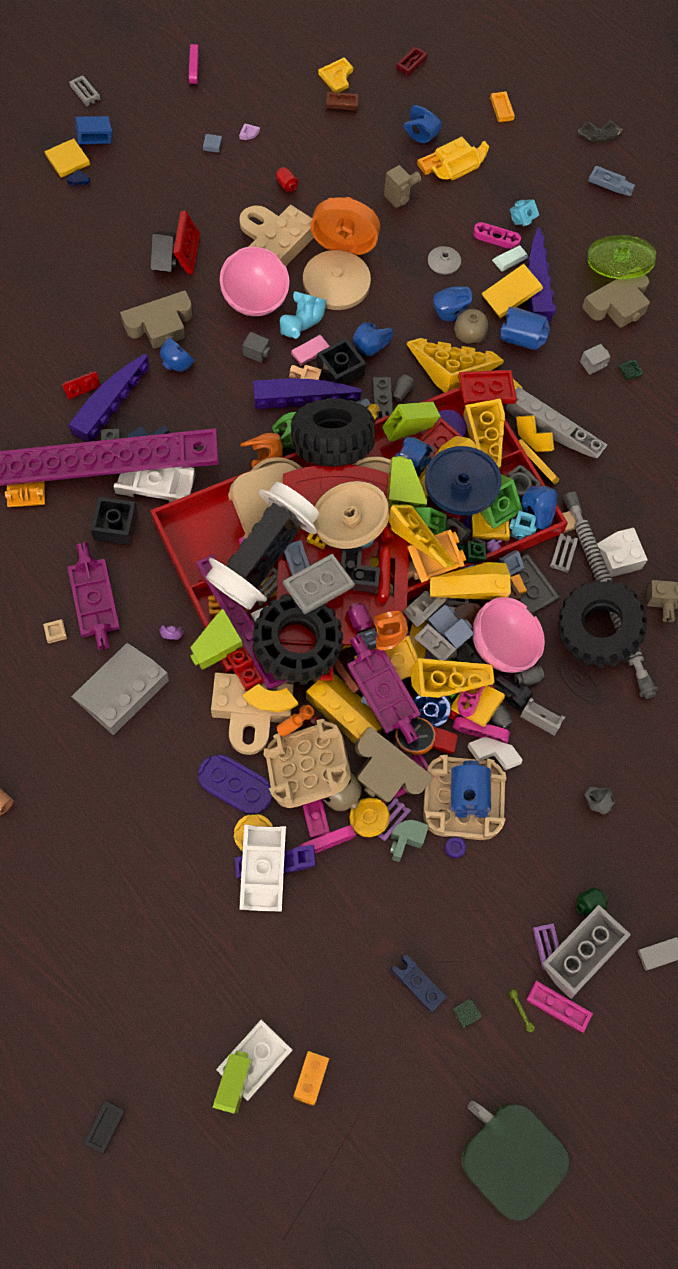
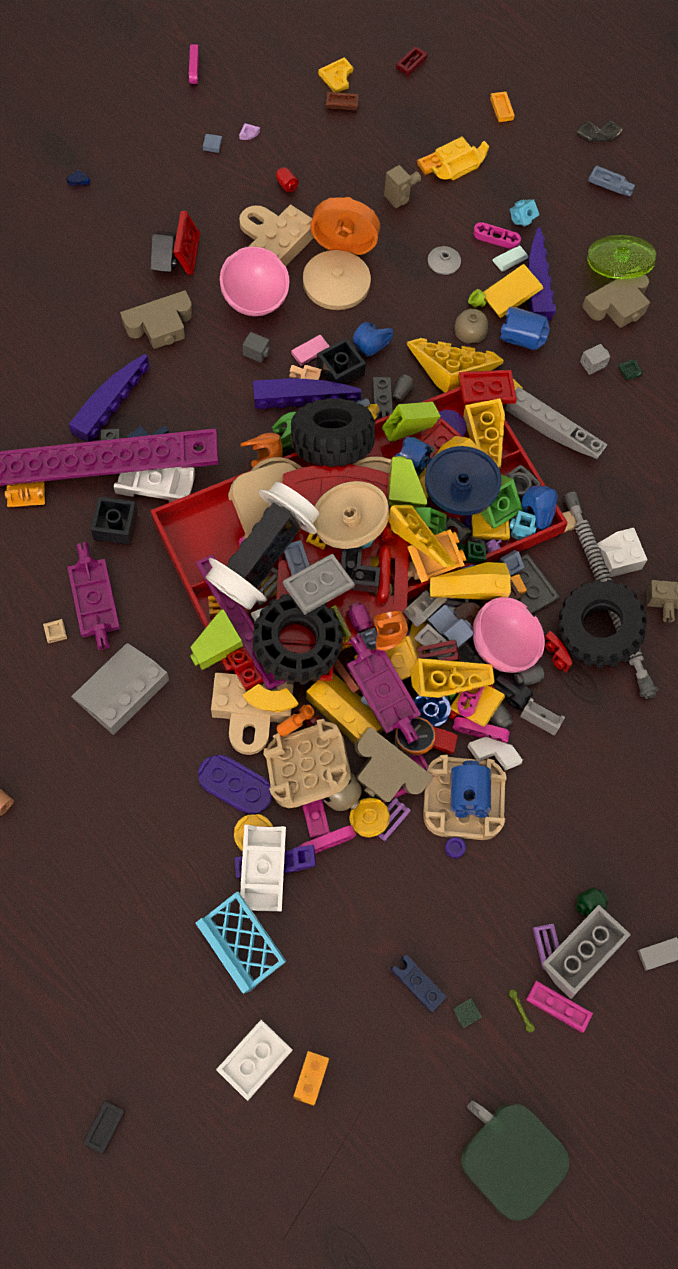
(67, 158): yellow tile -> none
(76, 82): light grey tile -> none
(81, 385): red hinge -> none
(93, 130): blue brick -> none
(171, 632): medium lavender plate -> none
(174, 356): blue cylinder -> none
(225, 952): none -> medium azure fence
(233, 1083): lime slope -> none
(308, 313): medium azure animal -> none
(346, 634): none -> clear neon green piece
(410, 833): sand green brick -> none
(426, 122): blue helmet -> none
(440, 645): none -> dark red tile
(450, 301): blue helmet -> none
(477, 298): none -> lime tile
(527, 431): yellow tile -> none
(539, 463): yellow tile -> none
(561, 657): none -> red slope
(567, 540): light grey tile -> none
(600, 799): dark grey piece -> none

